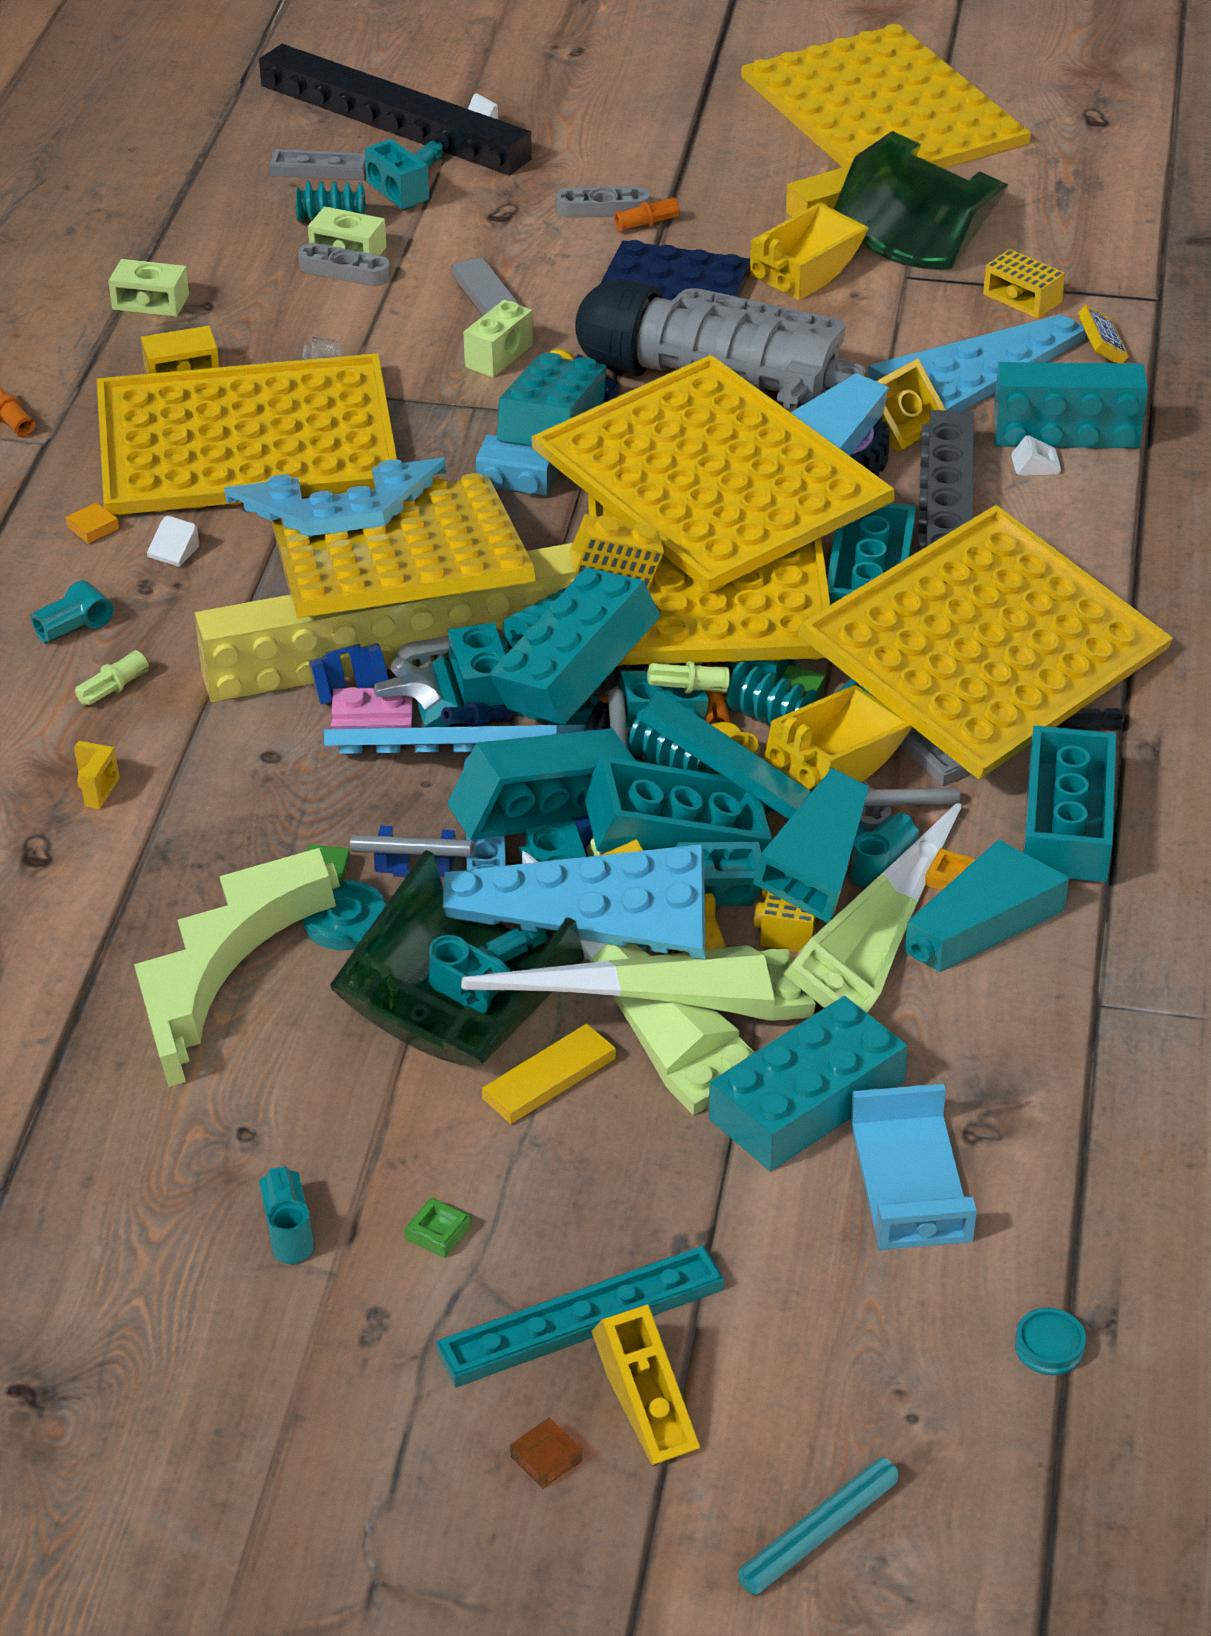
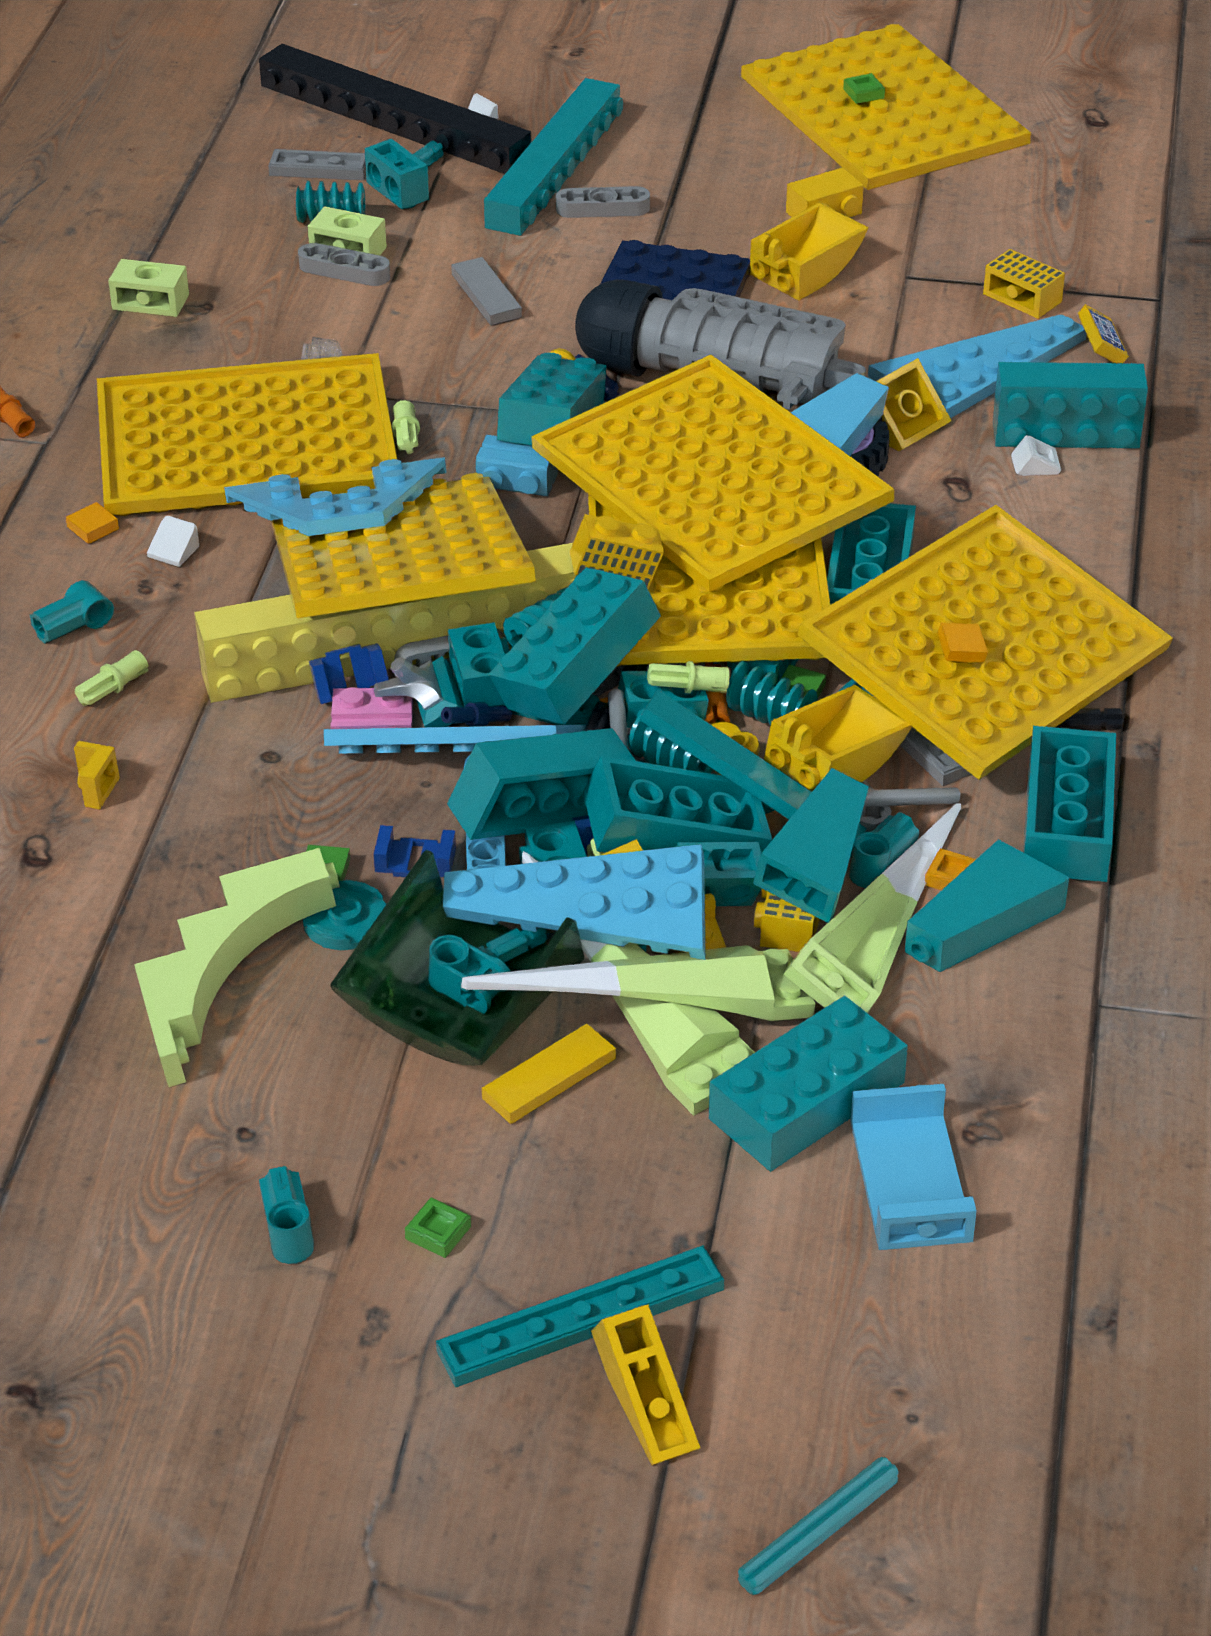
(180, 350): yellow brick -> none
(405, 426): none -> yellowish green axle
(412, 846): light grey piece -> none
(498, 338): yellowish green brick -> none
(546, 1453): clear orange tile -> none
(552, 157): none -> teal brick
(646, 214): orange axle -> none
(864, 88): none -> bright green tile
(913, 206): clear green windscreen -> none
(945, 474): dark grey brick -> none
(962, 642): none -> light orange tile
(1050, 1341): teal piece -> none

